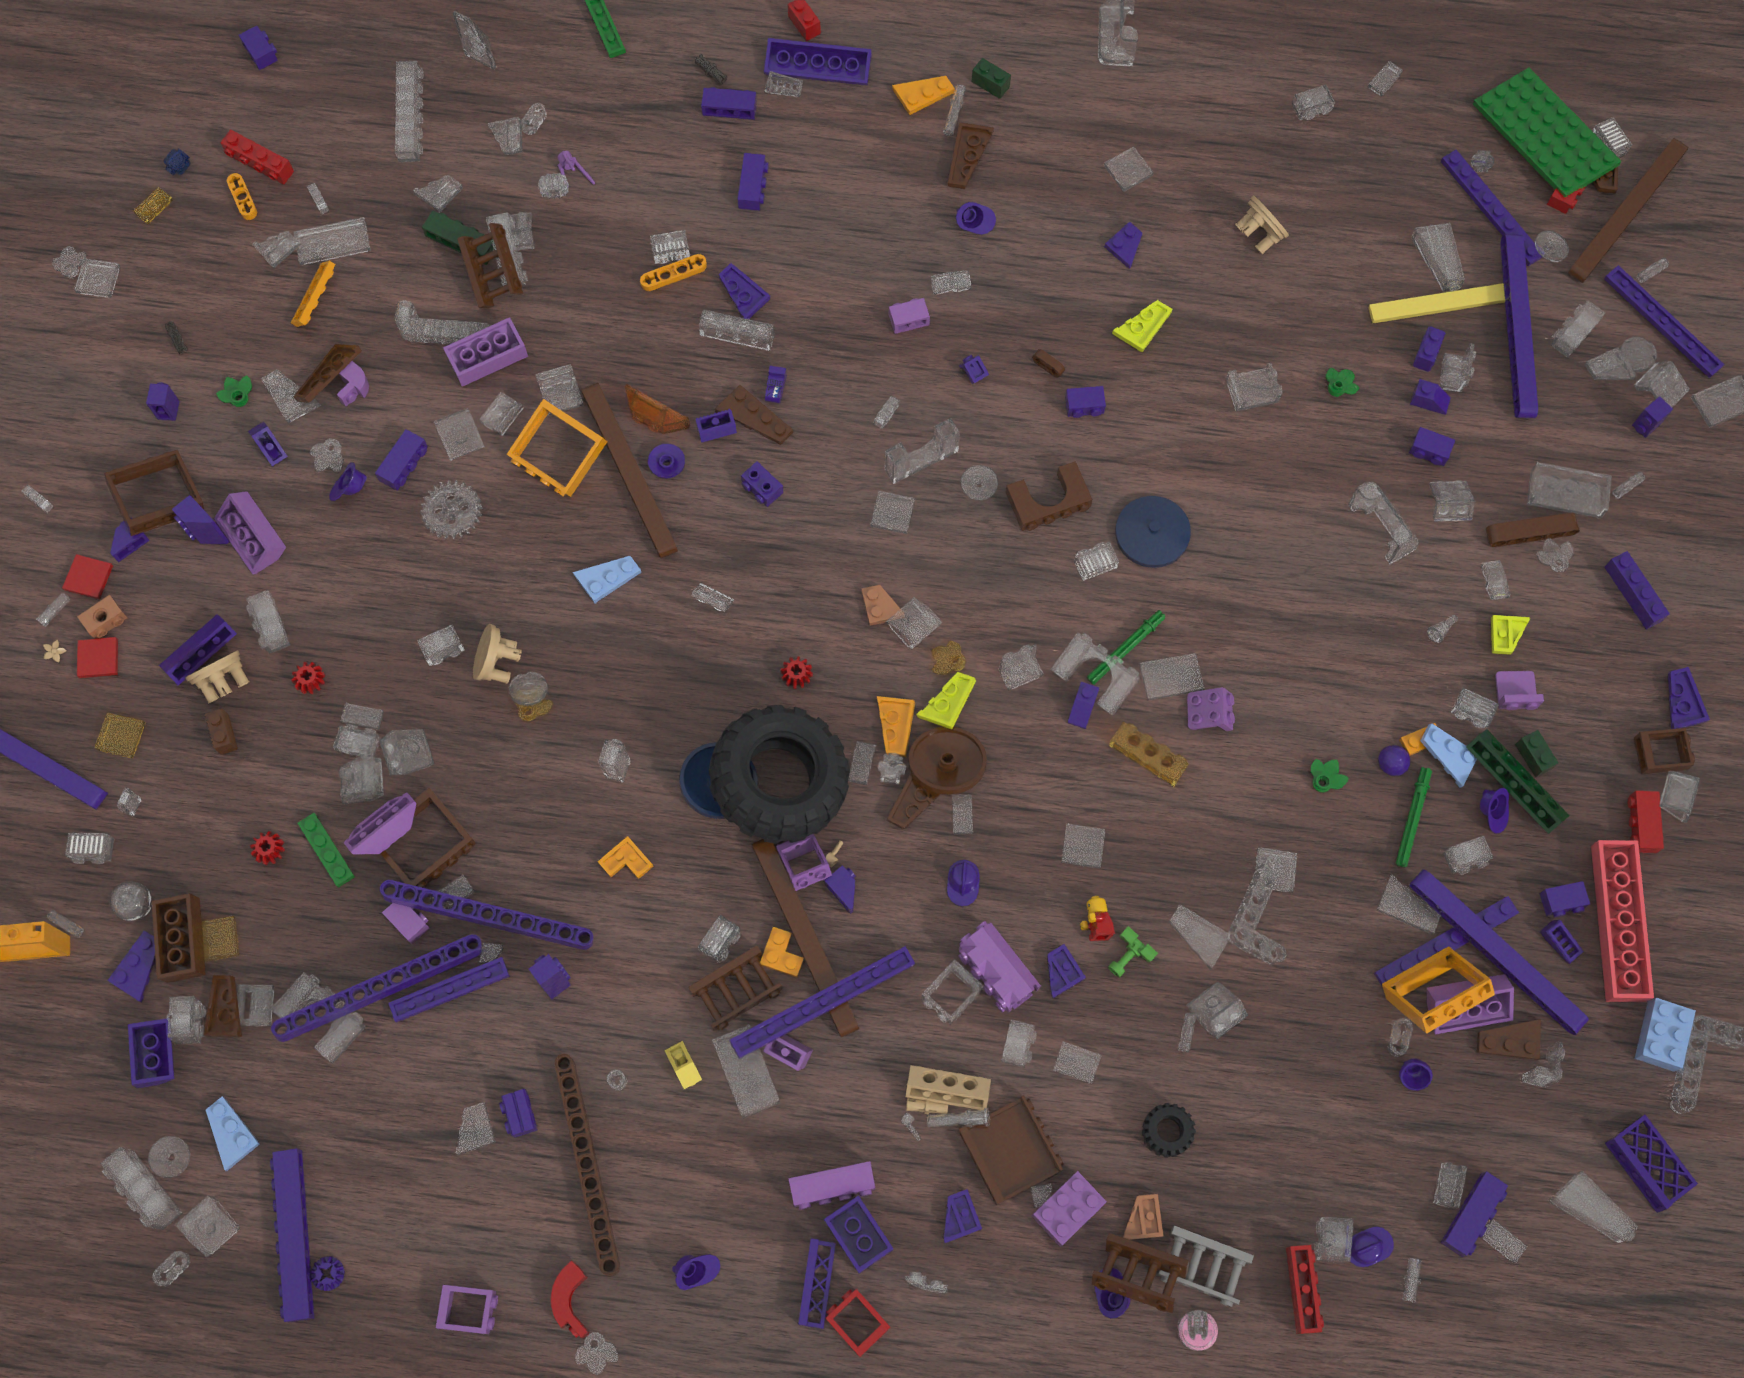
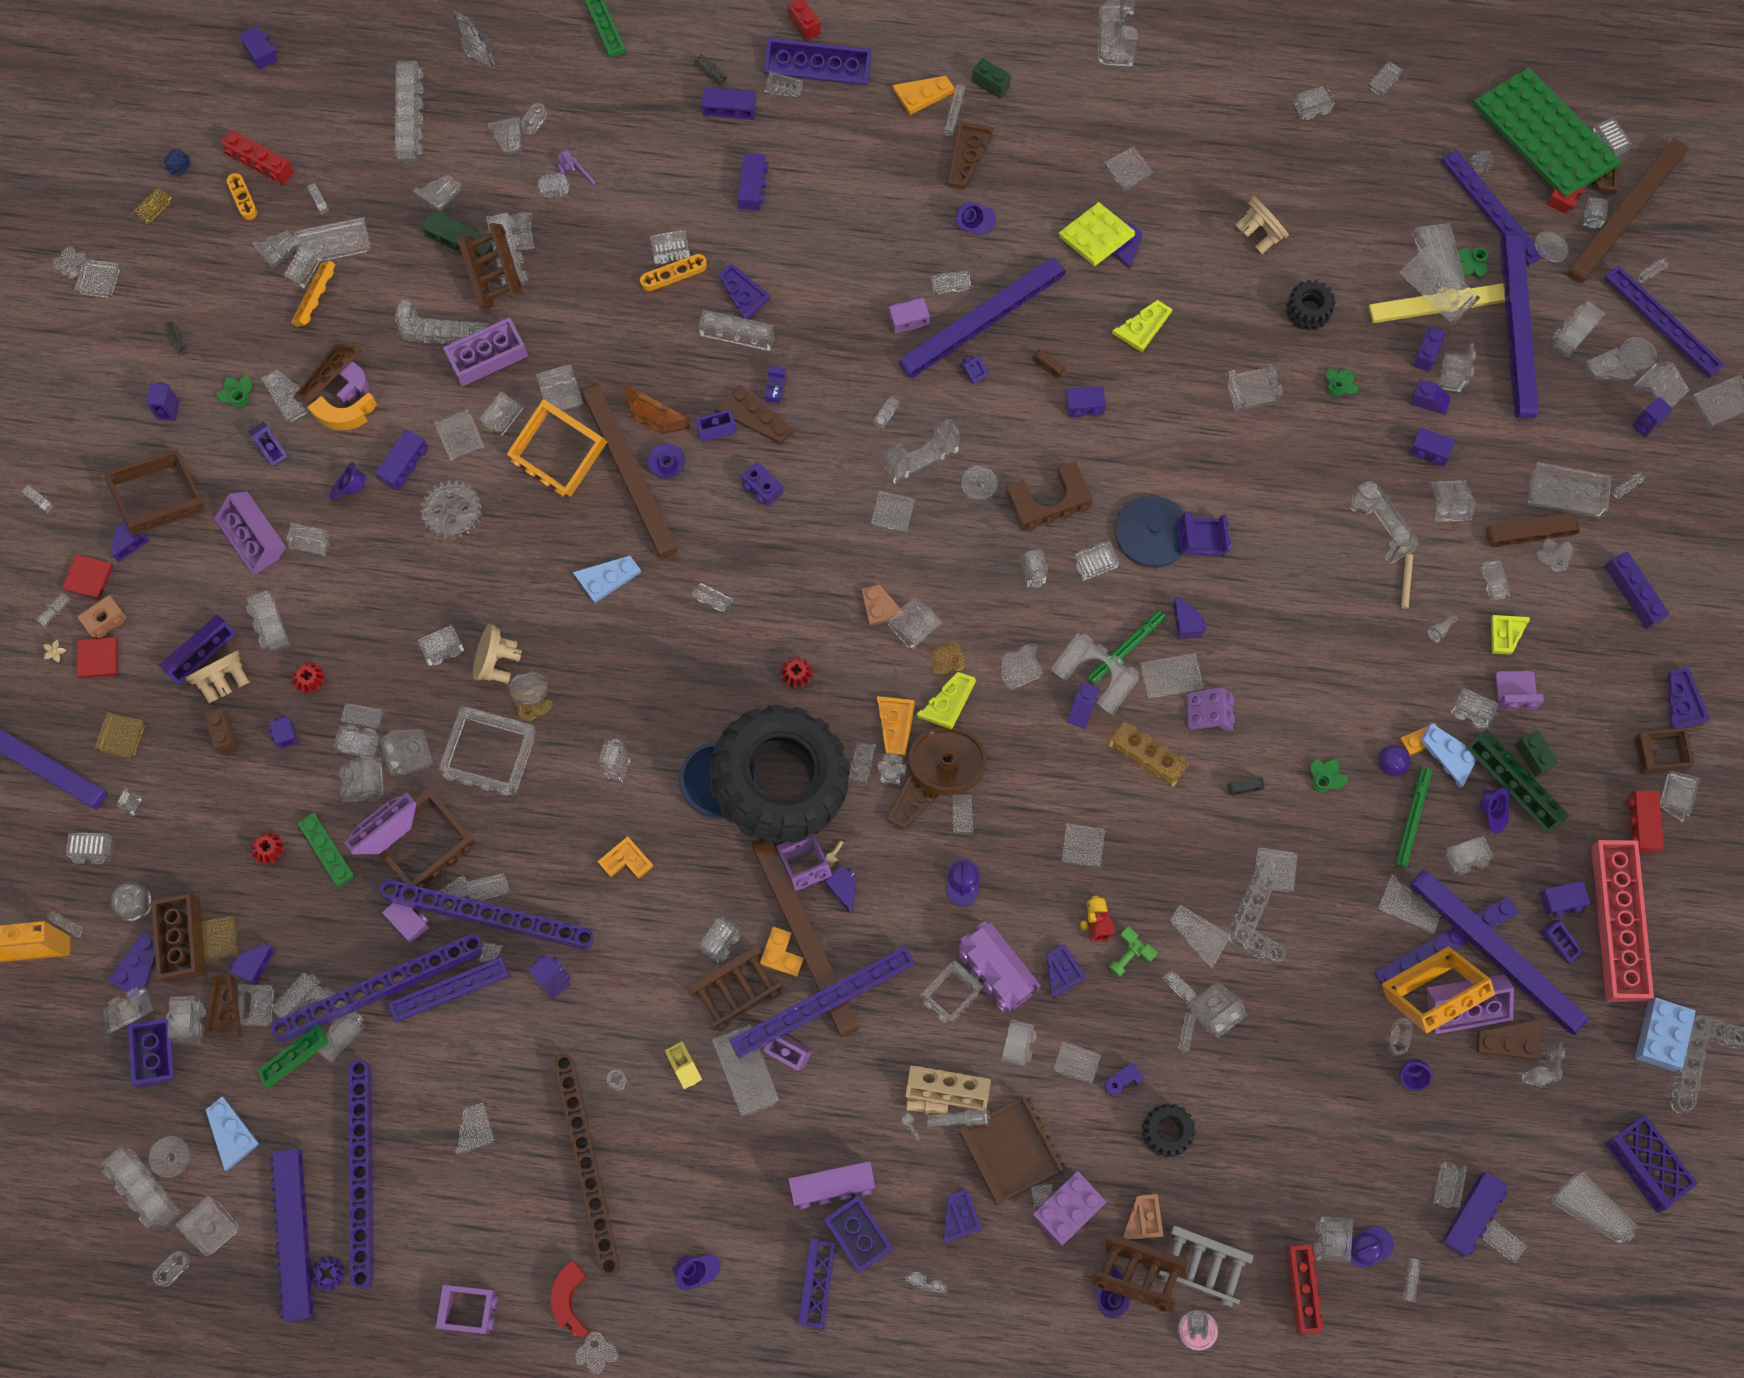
(128, 1009): none -> clear slope
(198, 523): dark purple slope -> none
(252, 963): none -> dark purple slope
(283, 732): none -> dark purple brick
(293, 1056): none -> green plate
(302, 266): none -> clear brick
(308, 539): none -> clear hinge
(327, 458): clear plate -> none
(342, 418): none -> light orange arch
(366, 1181): none -> dark purple beam
(487, 887): none -> clear tile
(494, 721): none -> clear window
(518, 1113): dark purple brick -> none
(876, 1335): red window -> none
(982, 317): none -> dark purple beam
(1034, 568): none -> clear brick
(1096, 234): none -> neon yellow plate
(1121, 1079): none -> dark purple leg
(1179, 986): none -> clear beam
(1188, 620): none -> dark purple slope
(1203, 535): none -> dark purple panel
(1245, 786): none -> pearl dark grey beam
(1310, 292): none -> black tyre
(1407, 581): none -> tan bar
(1439, 285): none -> clear brick
(1472, 264): none -> green plate
(1595, 213): none -> clear brick

